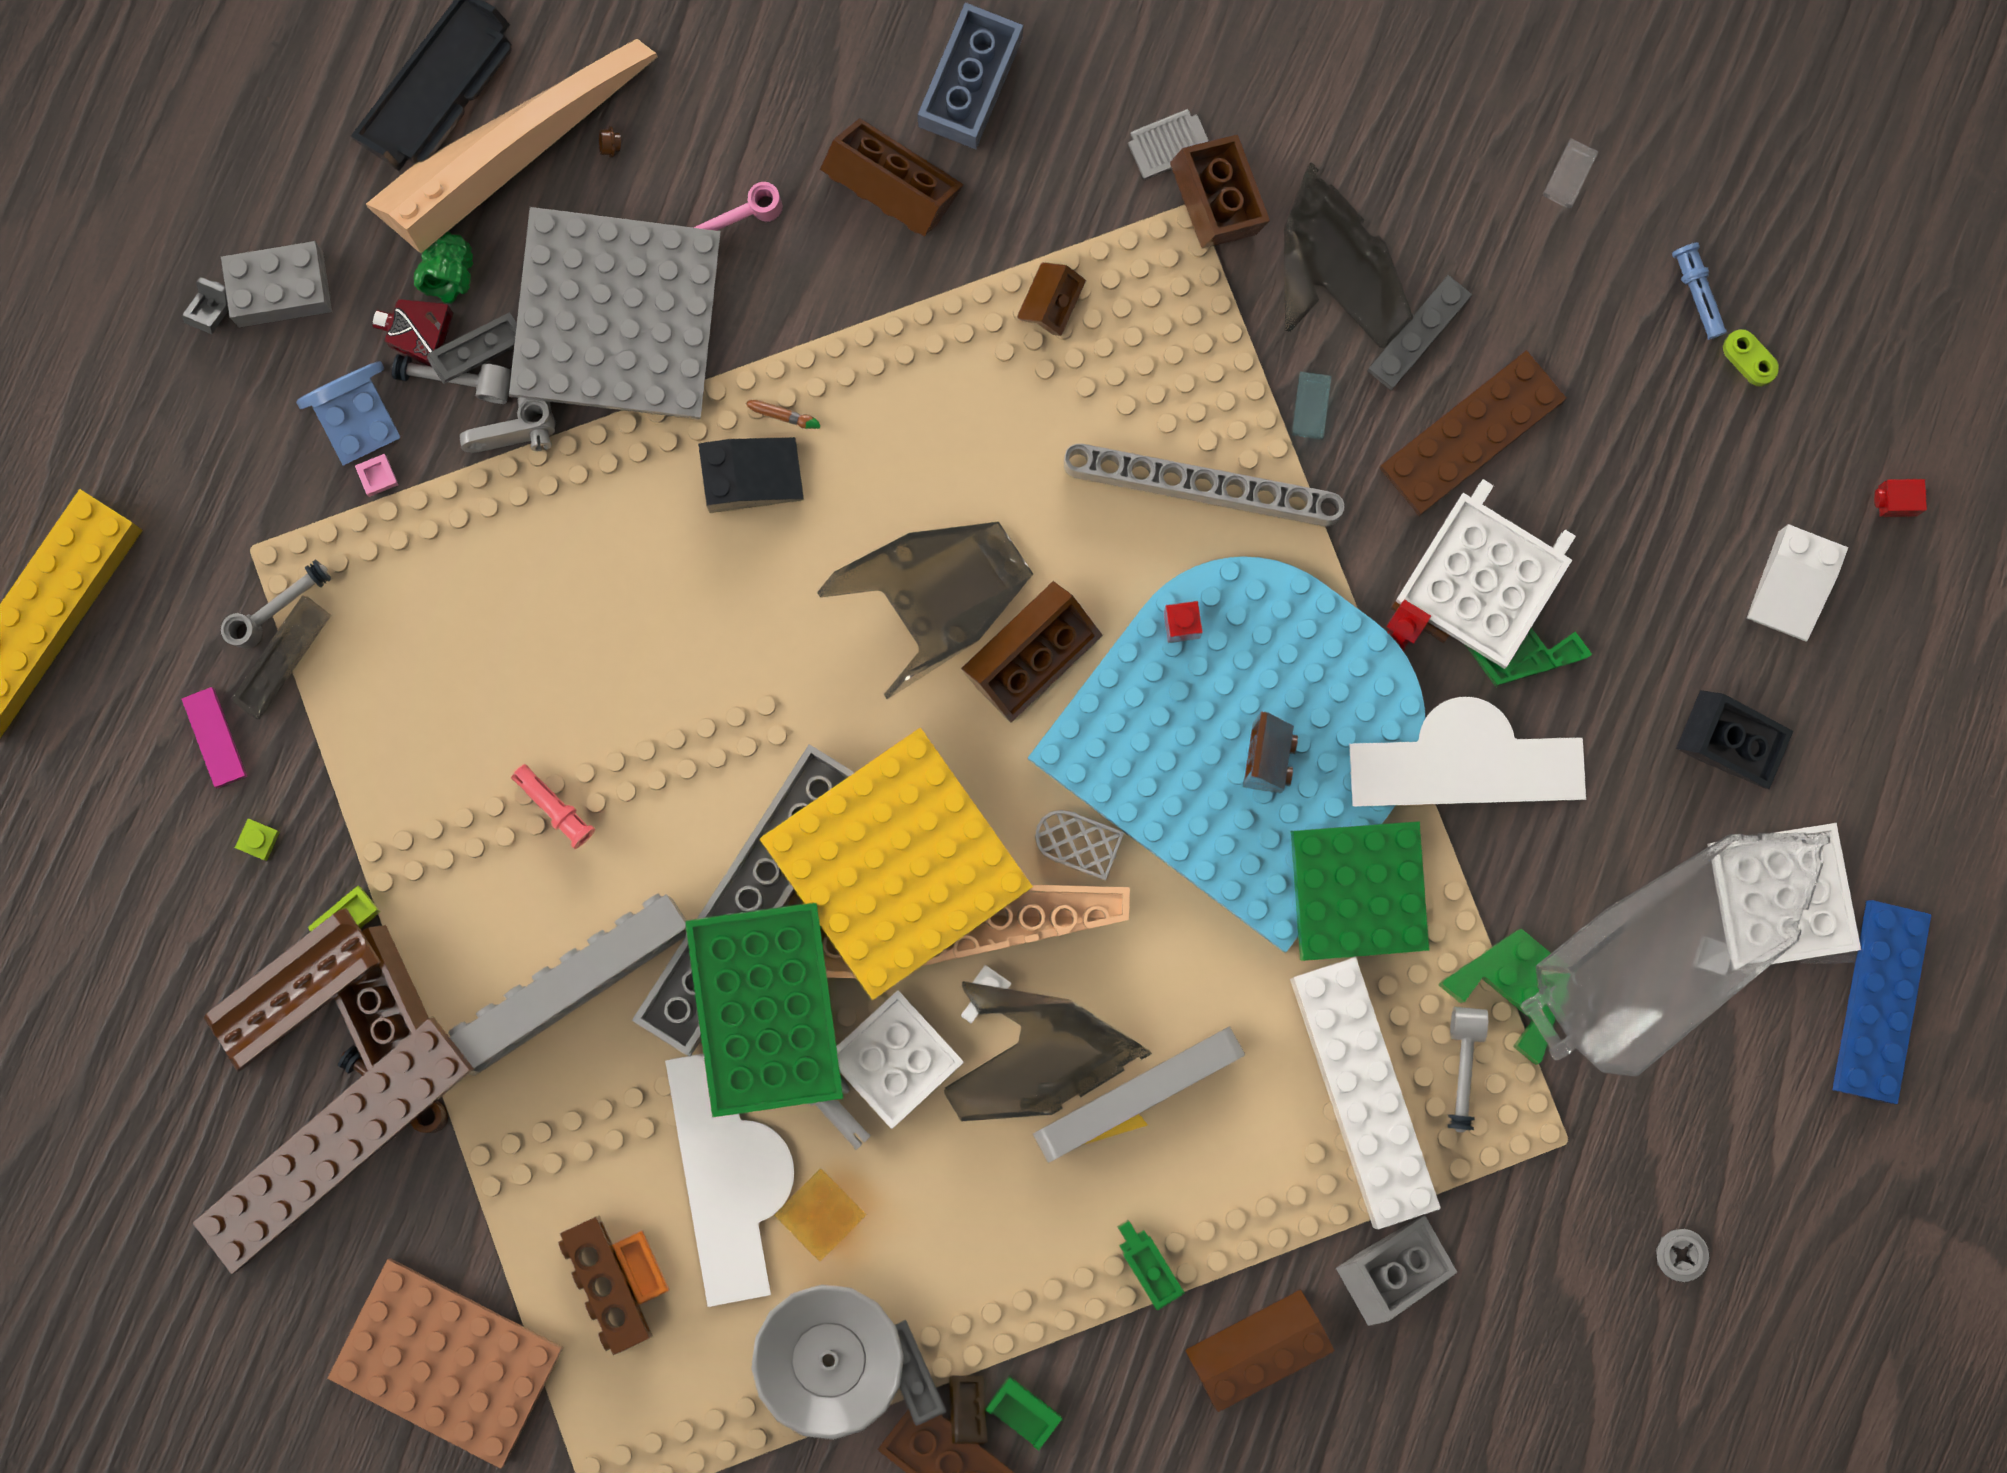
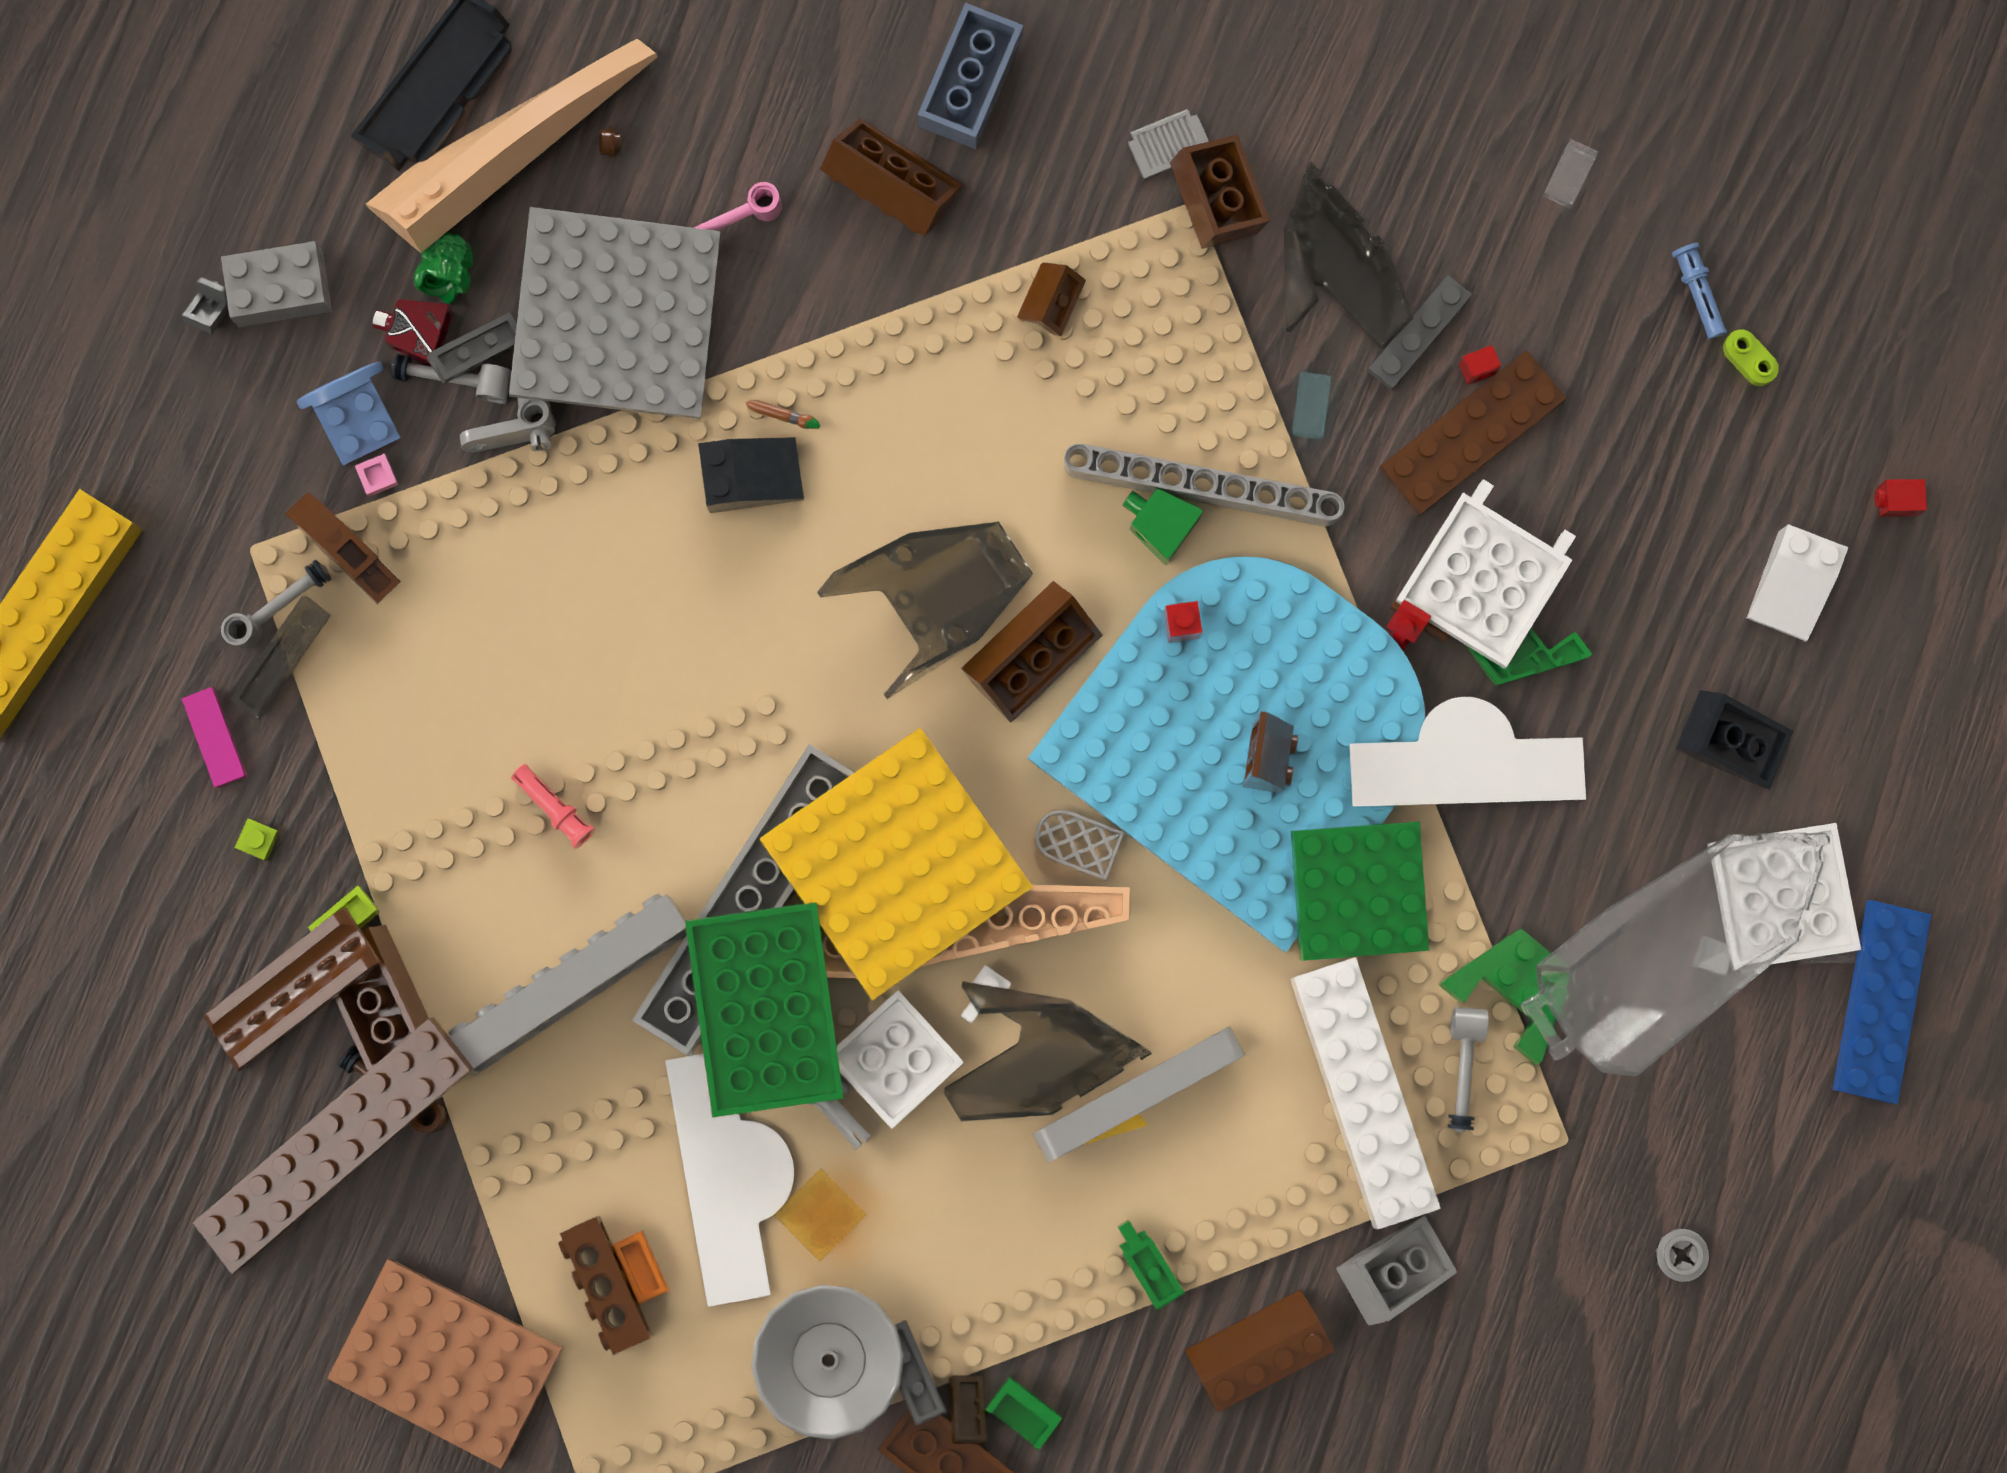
(343, 547): none -> reddish brown slope
(1162, 522): none -> green torso
(1479, 365): none -> red slope

